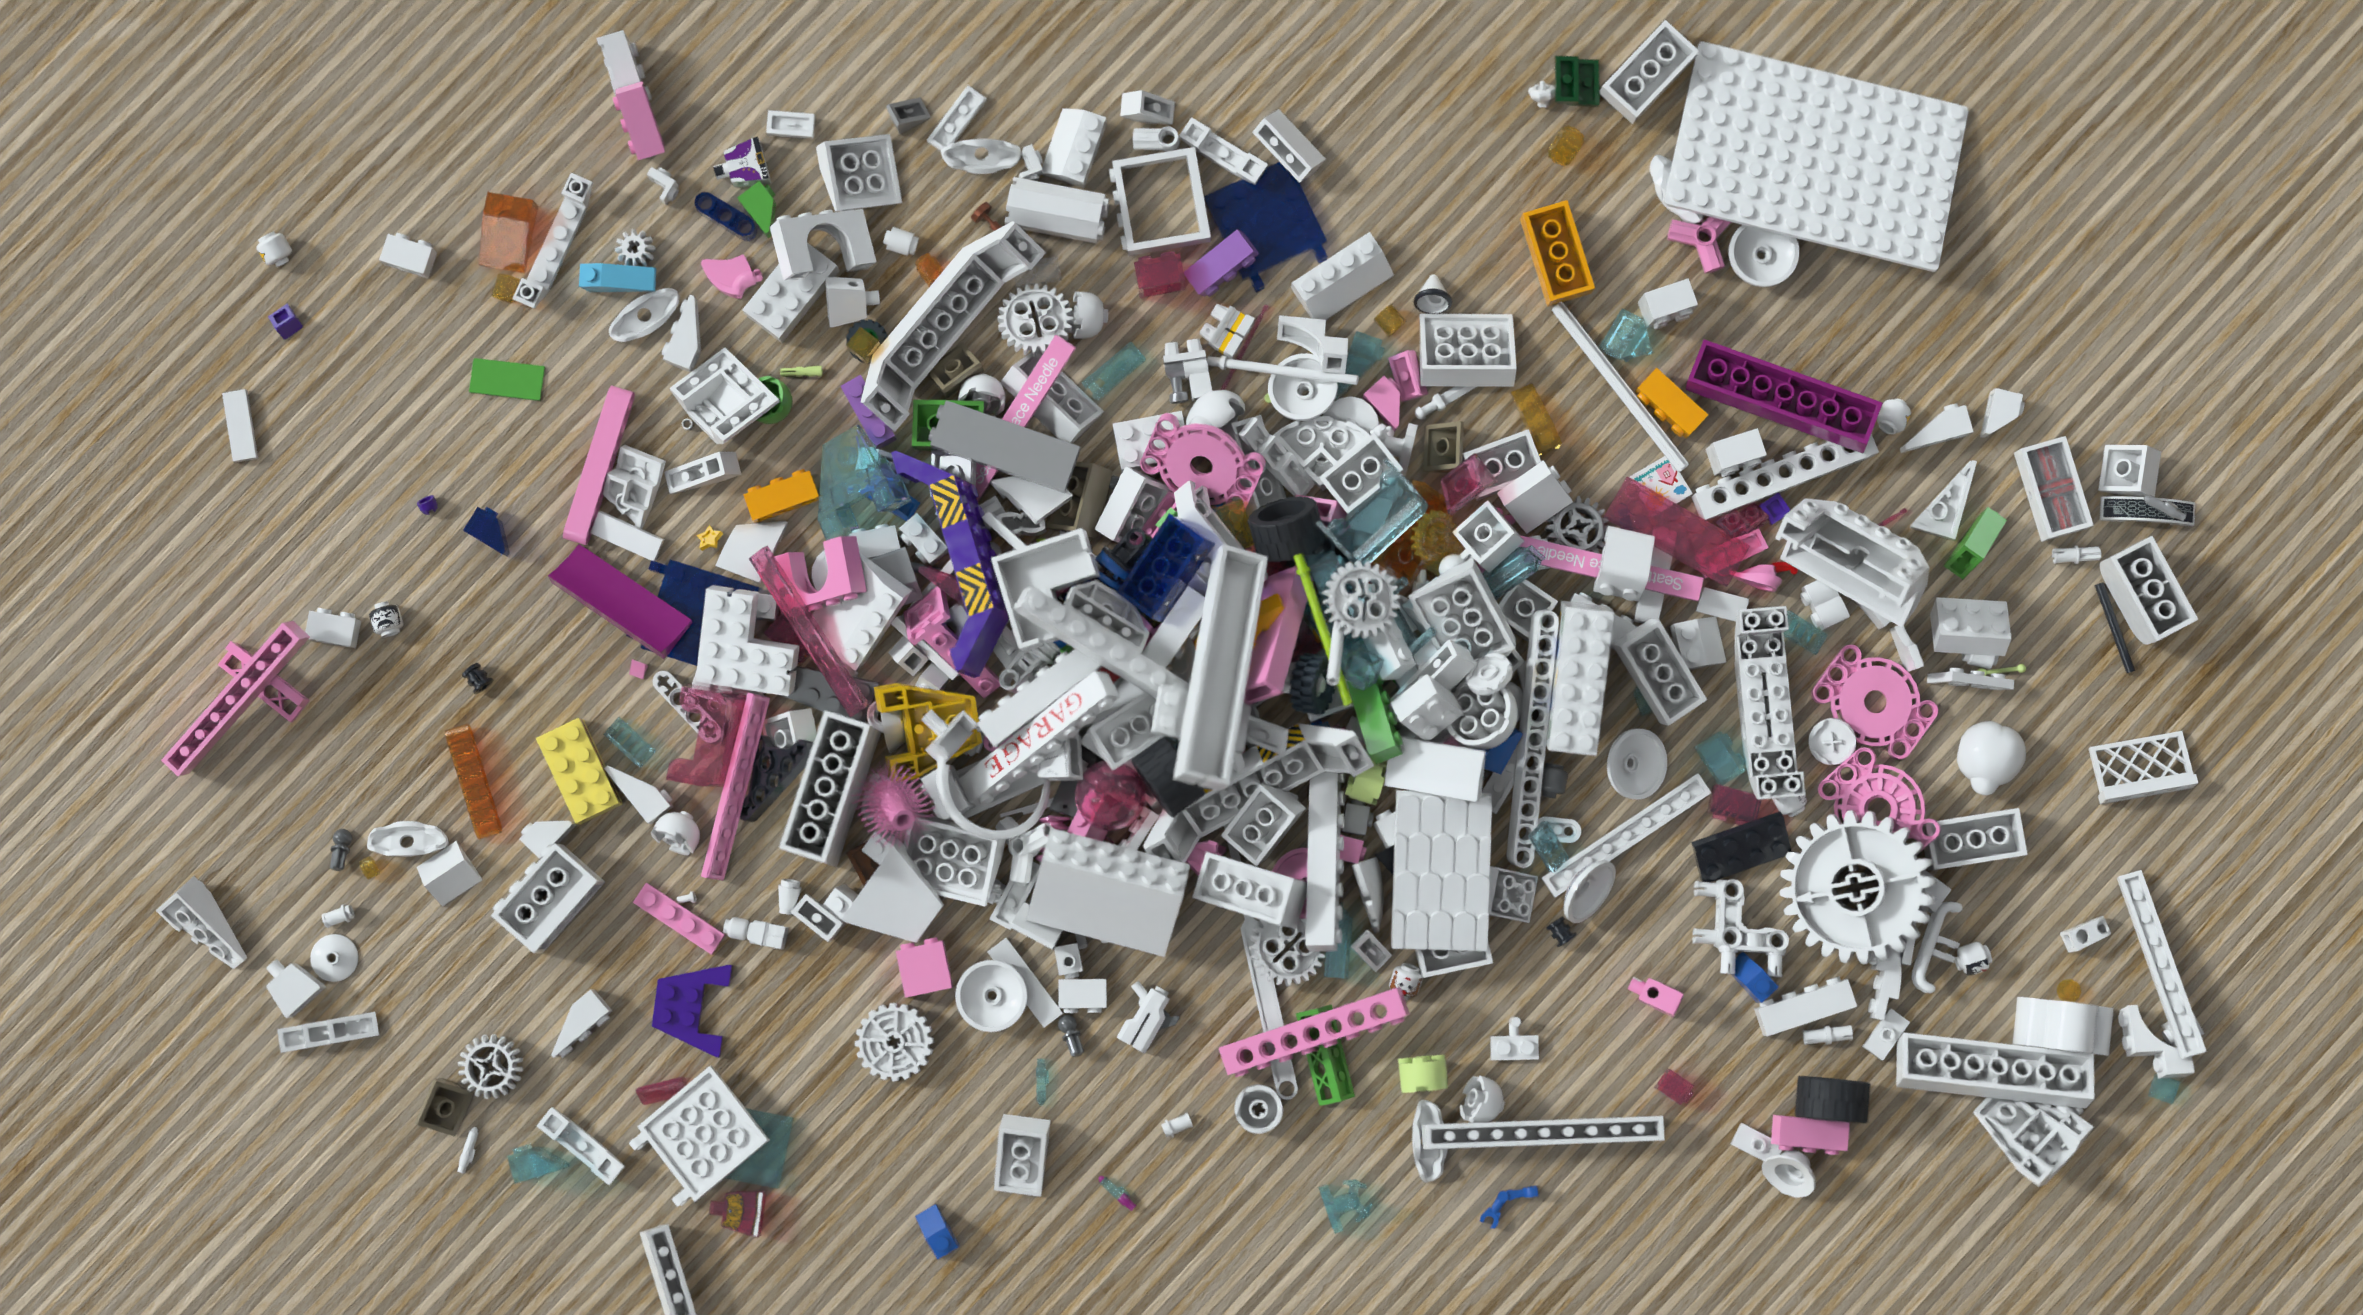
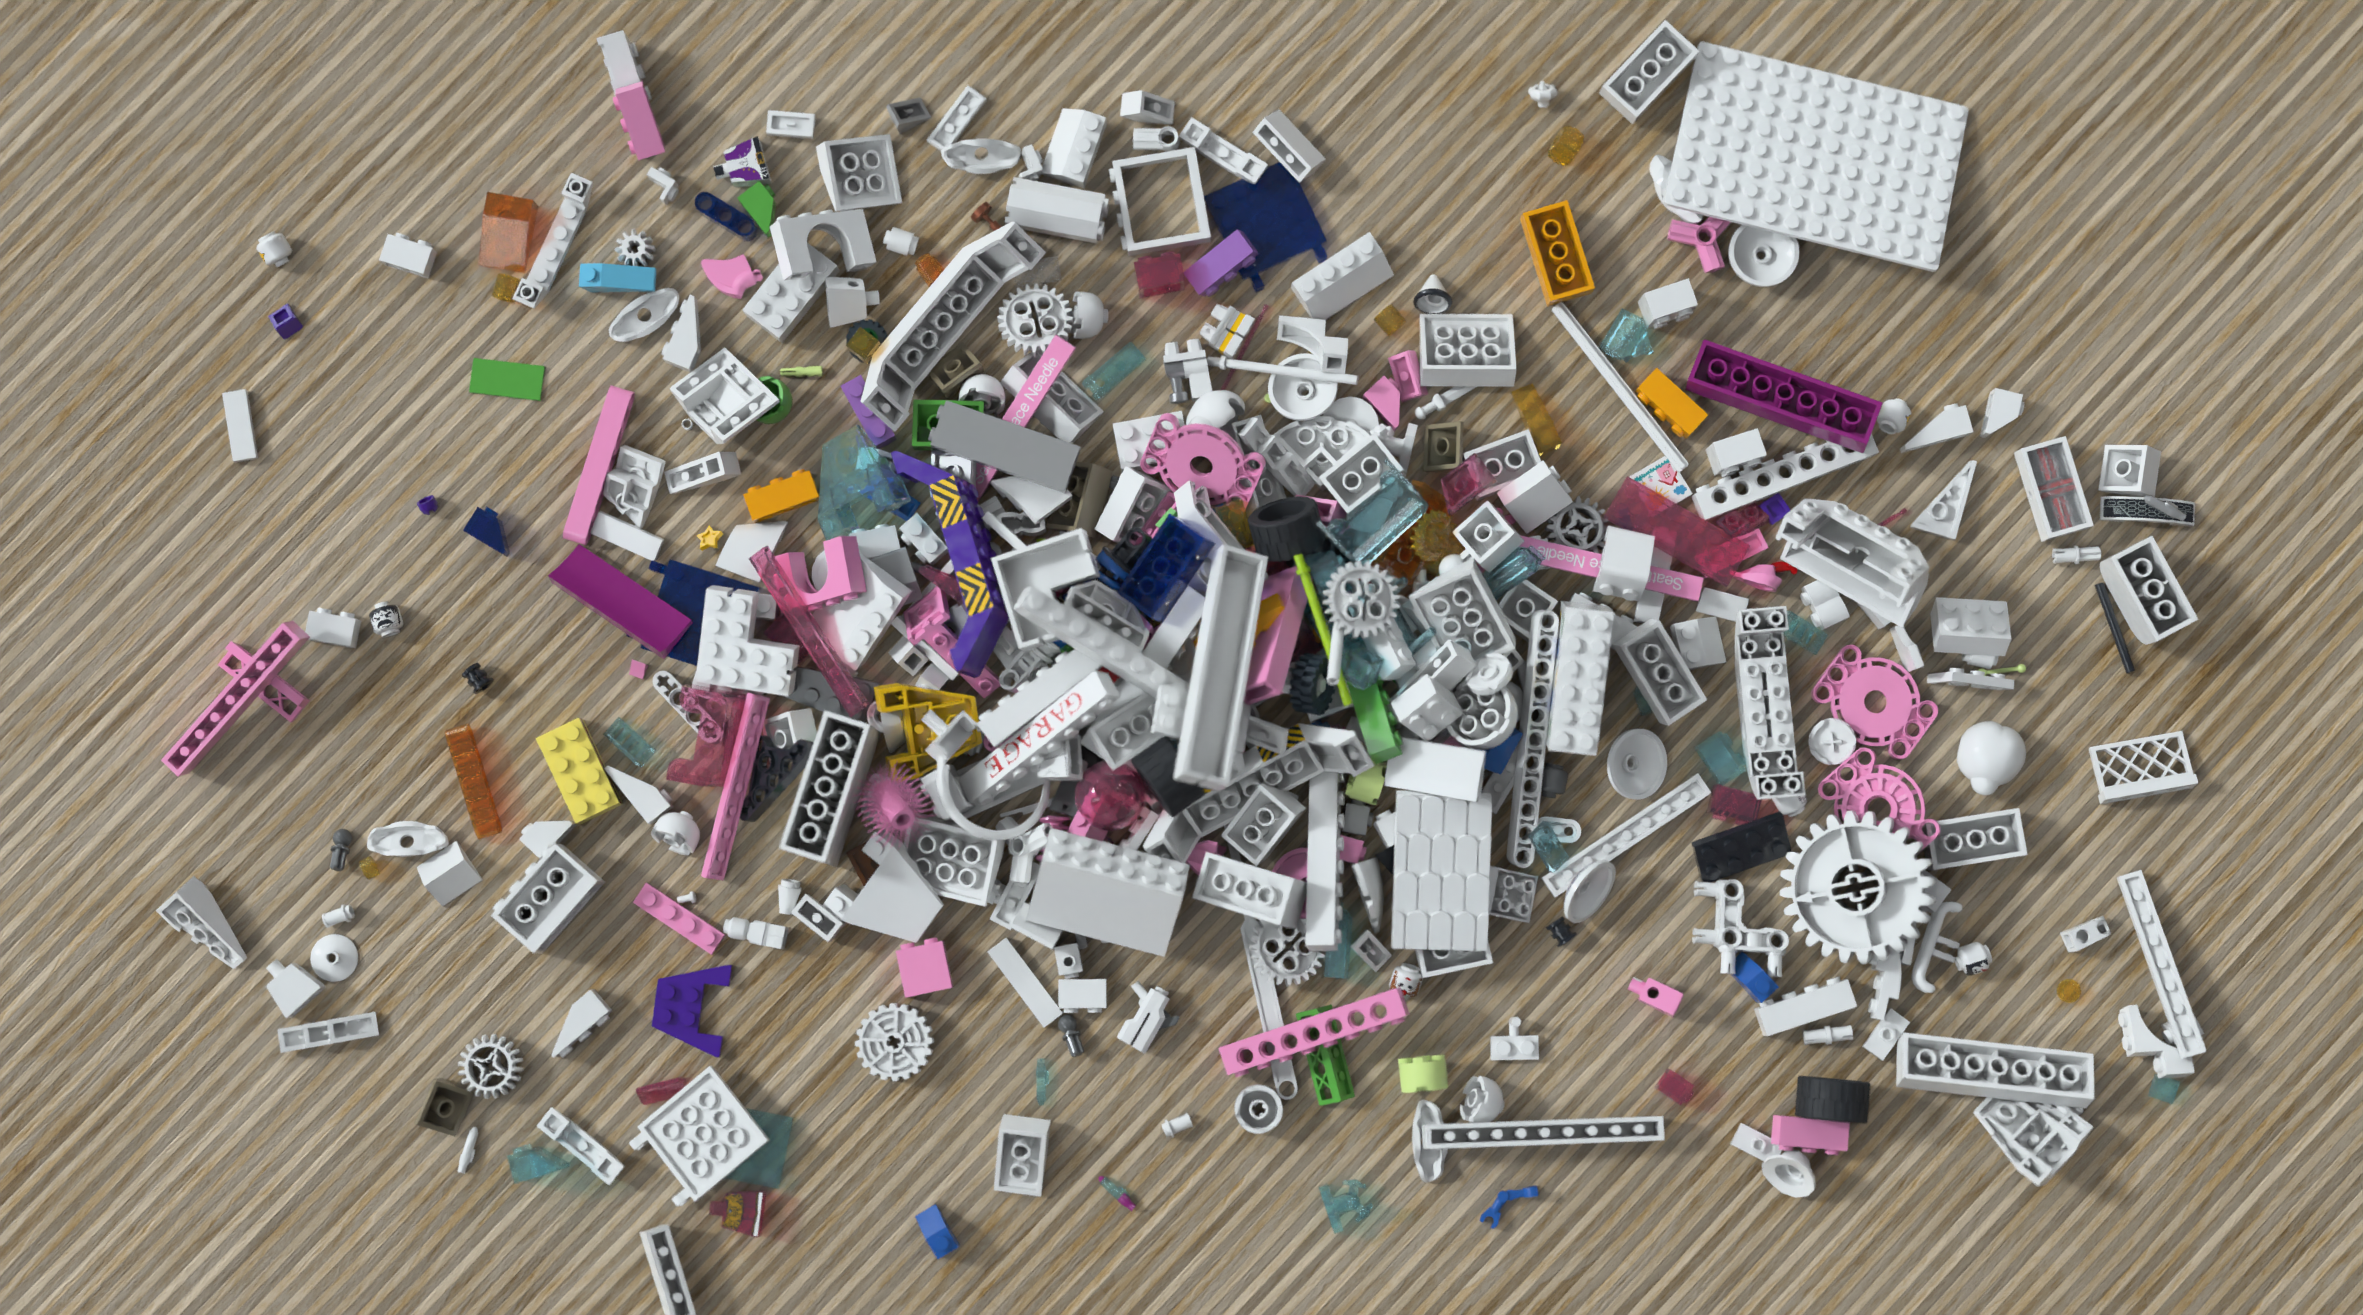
(973, 997): white dish -> none
(1361, 358): clear light blue slope -> none
(1576, 81): dark green slope -> none
(1975, 543): bright green slope -> none
(2063, 1025): white brick -> none

